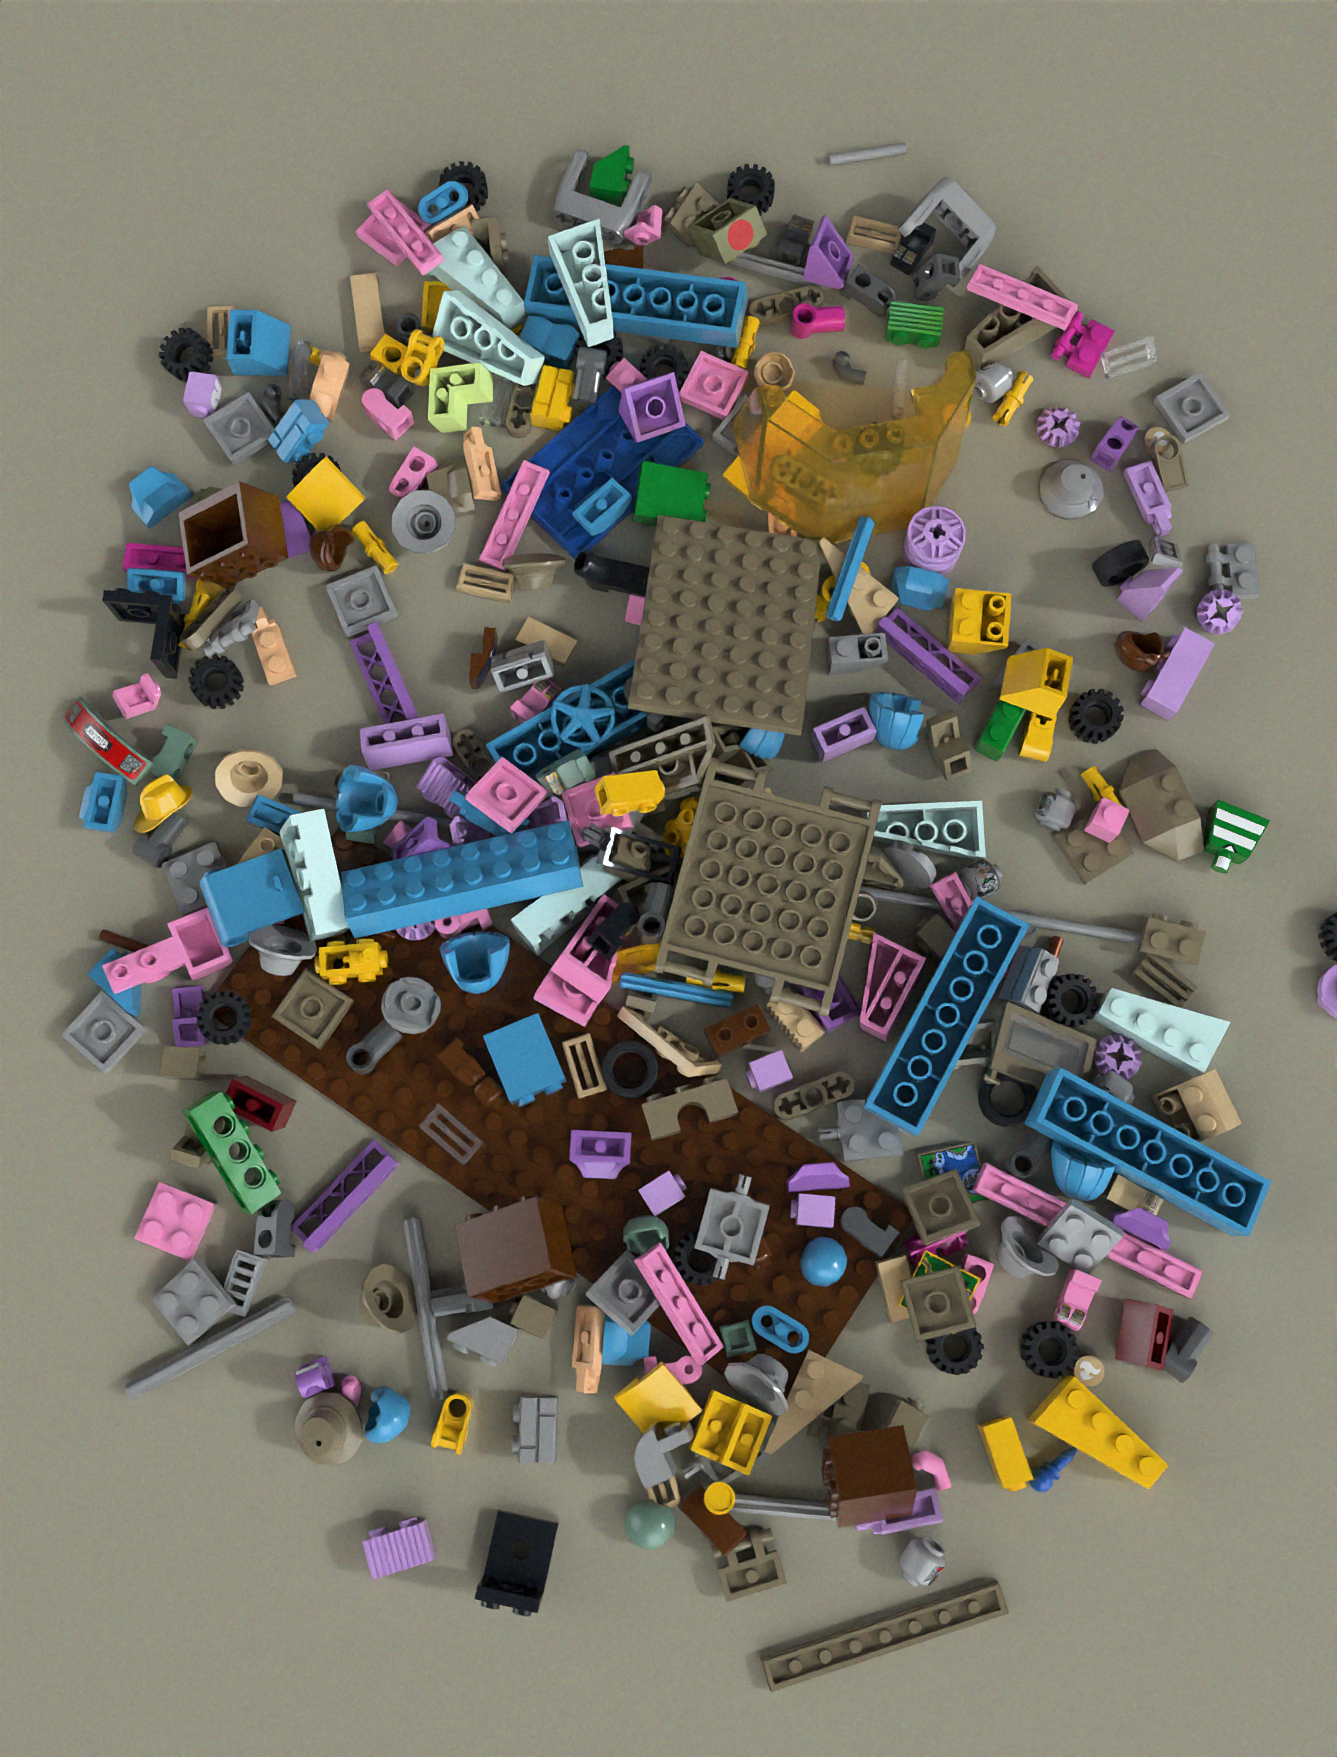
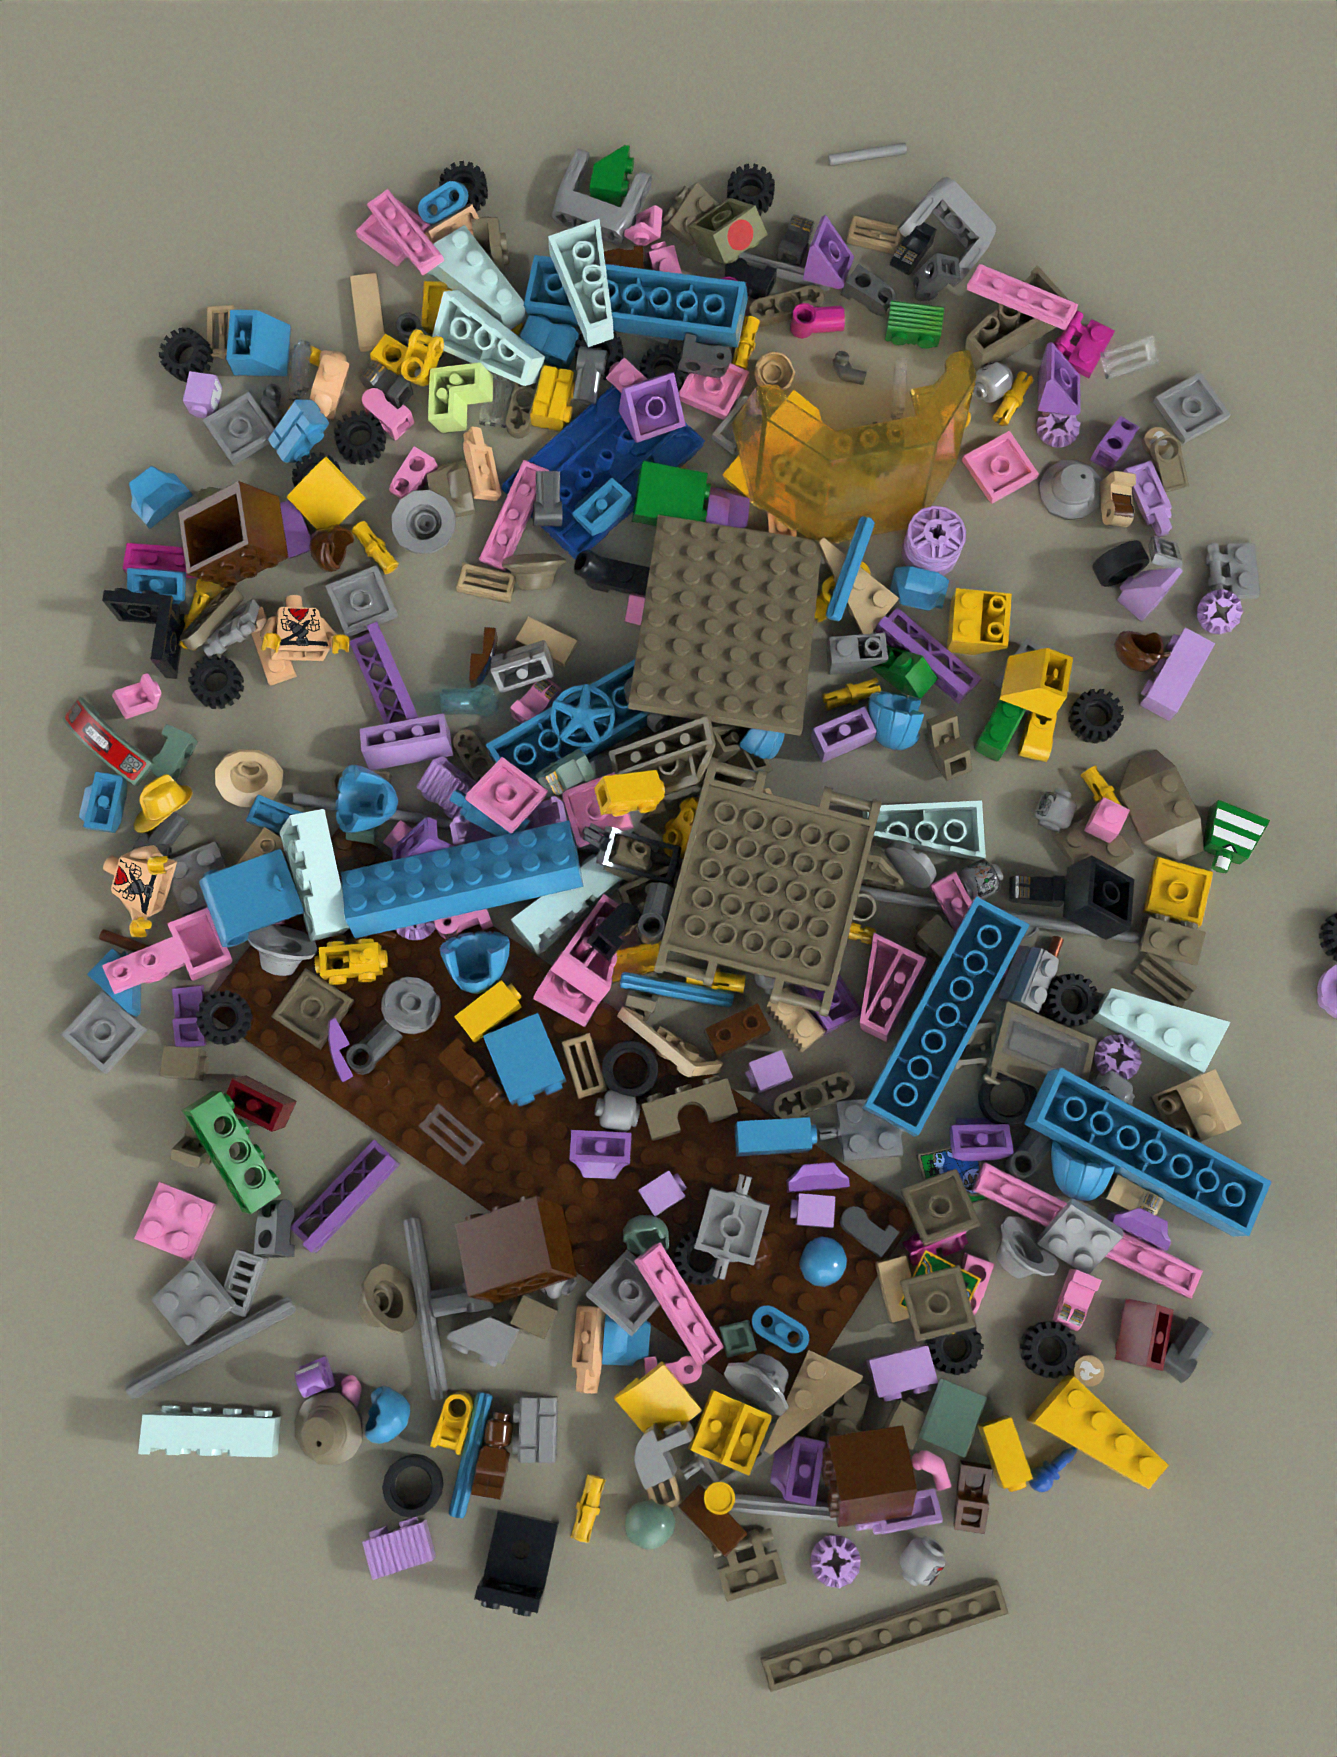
(141, 883): none -> light nougat torso
(210, 1432): none -> light aqua wedge
(300, 633): none -> light nougat torso
(337, 1041): none -> medium lavender slope
(354, 424): none -> black tyre
(389, 1491): none -> black tyre
(467, 699): none -> clear light blue piece
(470, 1455): none -> dark azure axle
(489, 1010): none -> yellow brick
(493, 1457): none -> reddish brown piece
(547, 503): none -> dark grey piece
(588, 1508): none -> yellow pin
(617, 1111): none -> light grey head
(663, 258): none -> bright pink bracket
(703, 358): none -> dark grey leg
(727, 508): none -> medium lavender slope
(758, 282): none -> black leg
(774, 1136): none -> dark azure brick
(798, 1469): none -> medium lavender slope
(823, 1551): none -> lavender gear
(851, 693): none -> yellow pin
(902, 1372): none -> lavender brick
(907, 672): none -> green slope
(952, 1417): none -> sand green slope
(972, 1497): none -> slope
(980, 1140): none -> medium lavender slope
(1000, 467): none -> bright pink plate
(1037, 890): none -> black leg
(1058, 384): none -> medium lavender slope
(1098, 897): none -> black brick
(1117, 499): none -> tan leg
(1178, 891): none -> yellow tile

